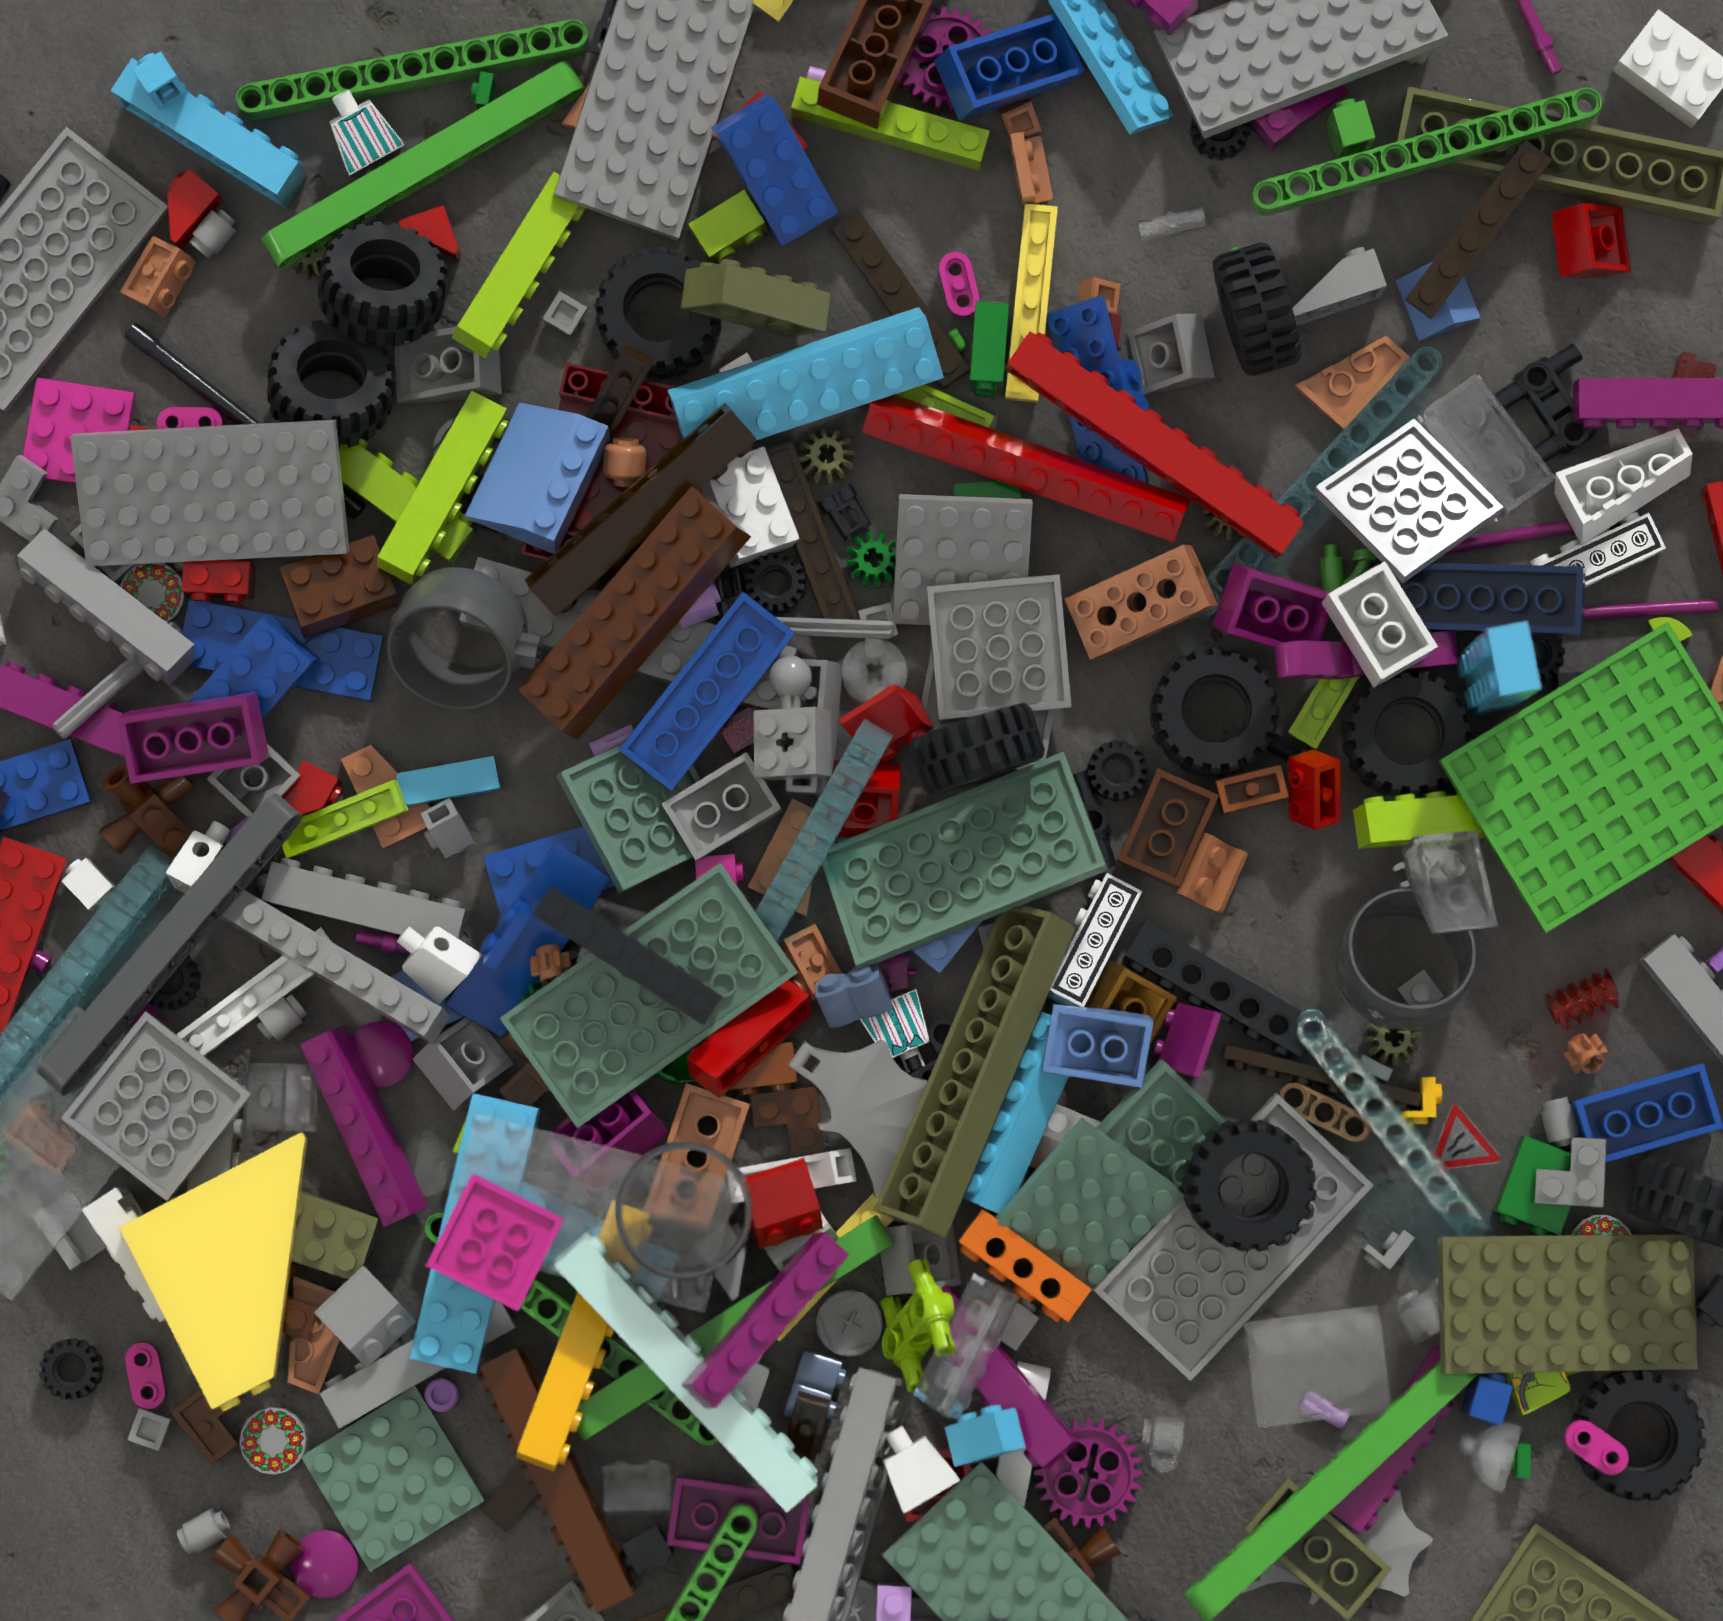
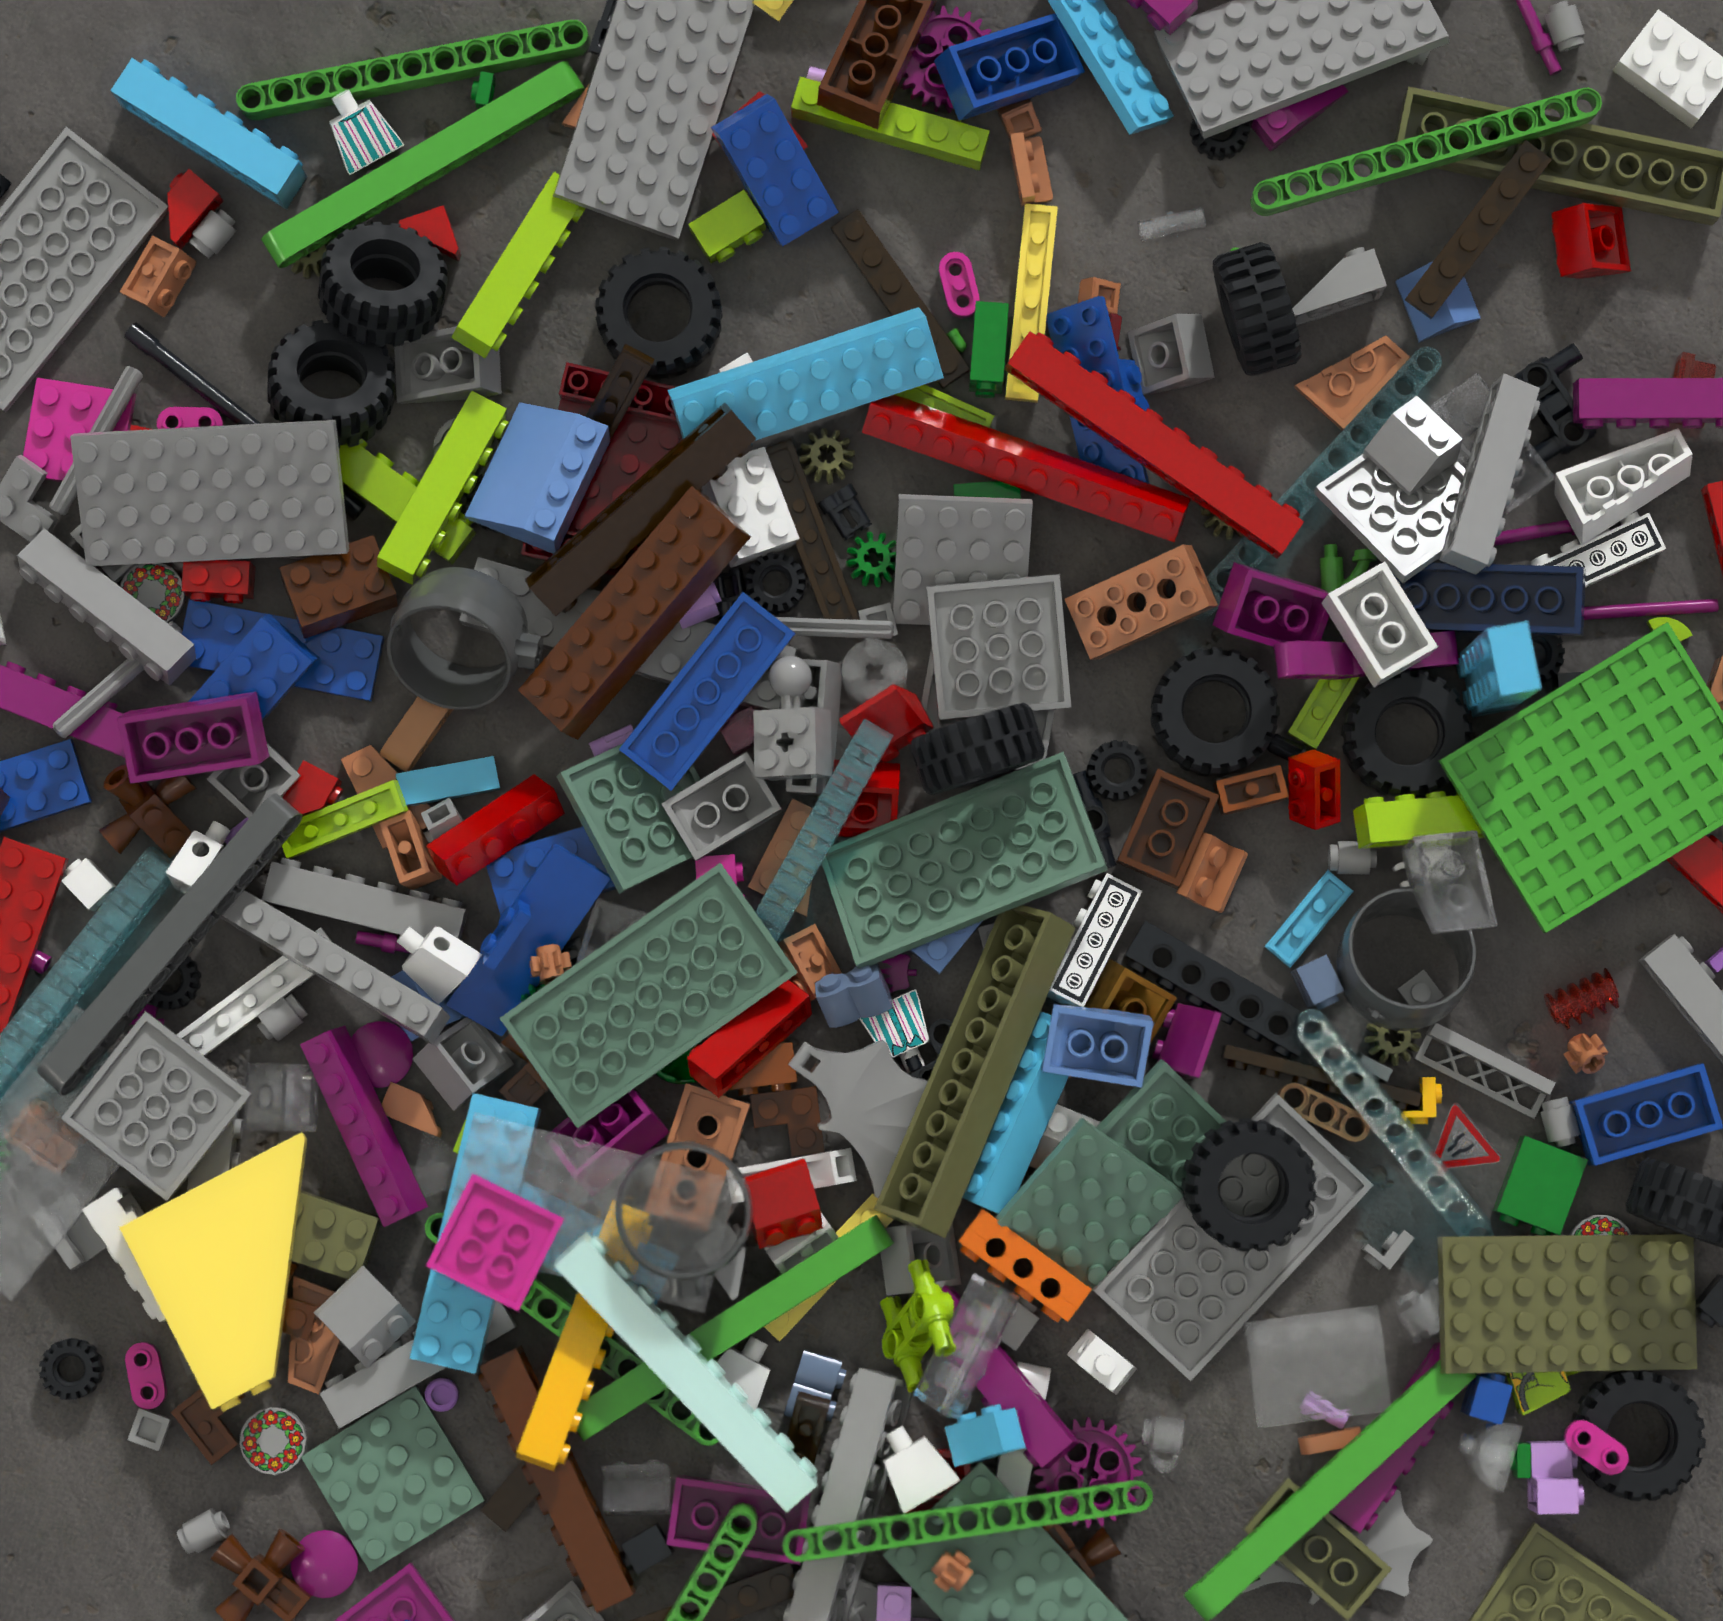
(105, 423): none -> light grey axle
(159, 79): medium azure slope -> none
(409, 851): none -> nougat slope
(410, 1108): none -> nougat slope
(414, 734): none -> medium nougat beam
(495, 829): none -> red brick
(565, 314): light grey plate -> none
(624, 461): nougat head -> none
(627, 955): black brick -> none
(755, 299): olive brick -> none
(765, 1320): magenta brick -> none
(849, 1323): light grey tile -> none
(952, 1571): none -> nougat gear
(984, 1522): none -> bright green beam
(1101, 1361): none -> white torso
(1308, 918): none -> medium azure tile
(1318, 983): none -> sand blue brick
(1327, 1440): none -> nougat beam
(1349, 859): none -> light grey brick
(1350, 128): bright green piece -> none
(1414, 446): none -> light grey slope
(1490, 474): none -> light grey brick
(1492, 1060): none -> light grey fence
(1551, 1483): none -> lavender brick
(1565, 26): none -> light grey brick
(1581, 1184): light grey plate -> none

